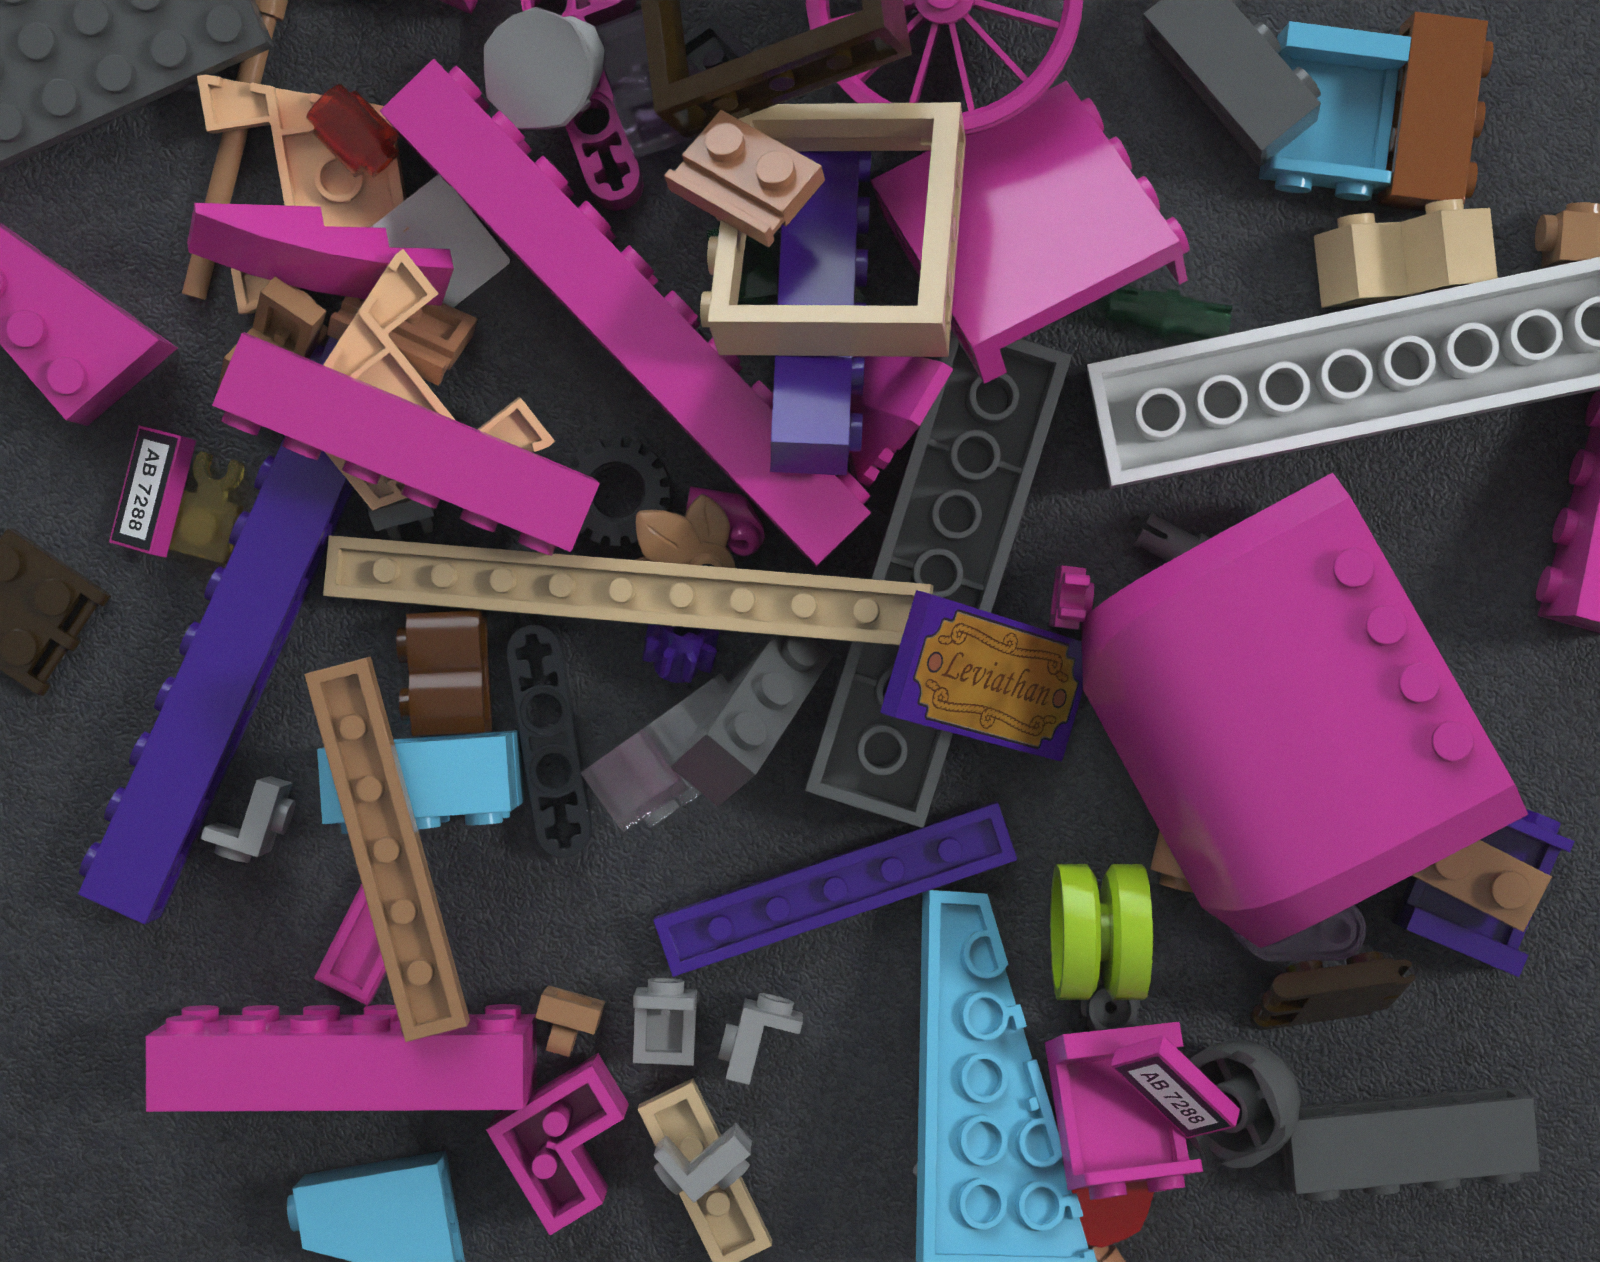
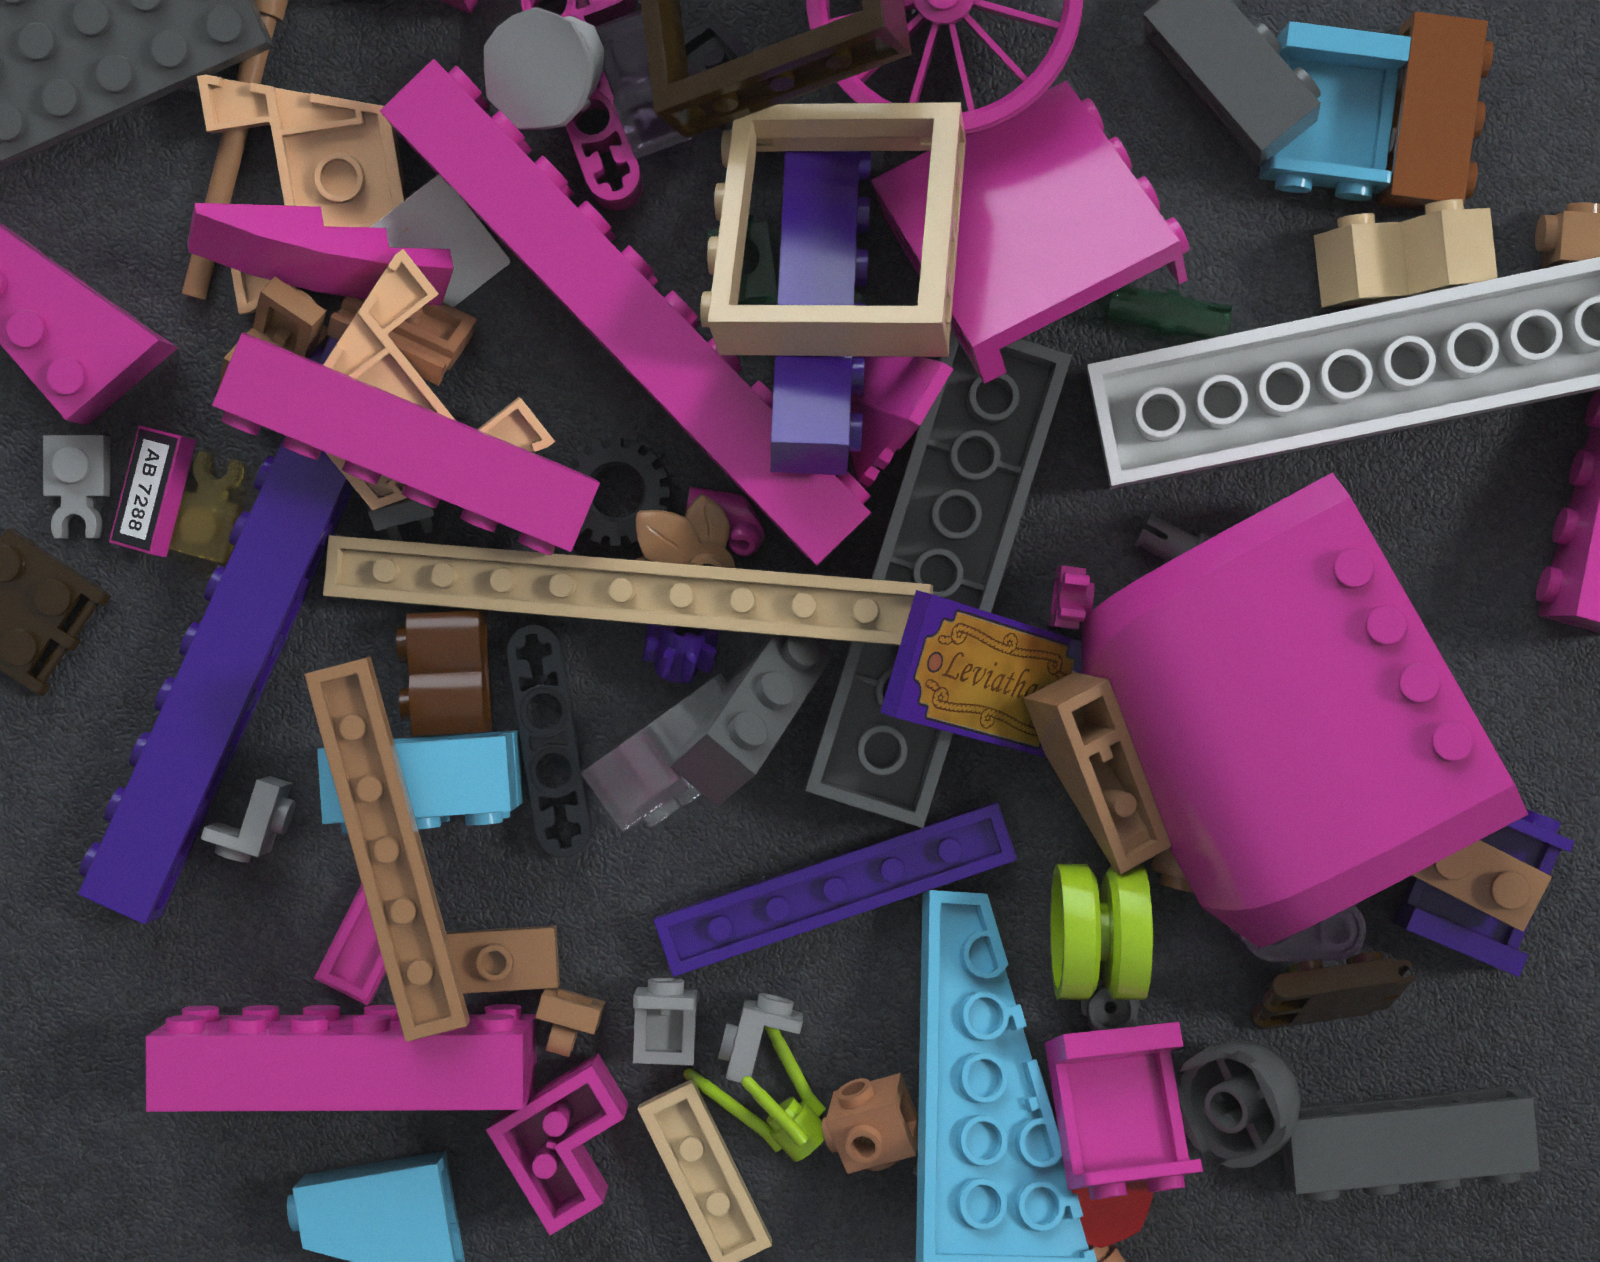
(76, 471): none -> light grey plate
(353, 131): clear red brick -> none
(506, 958): none -> medium nougat plate
(718, 1164): light grey bracket -> none
(745, 177): nougat plate -> none
(791, 1124): none -> lime plant
(872, 1123): none -> nougat brick
(1099, 767): none -> medium nougat slope
(1175, 1087): tile -> none

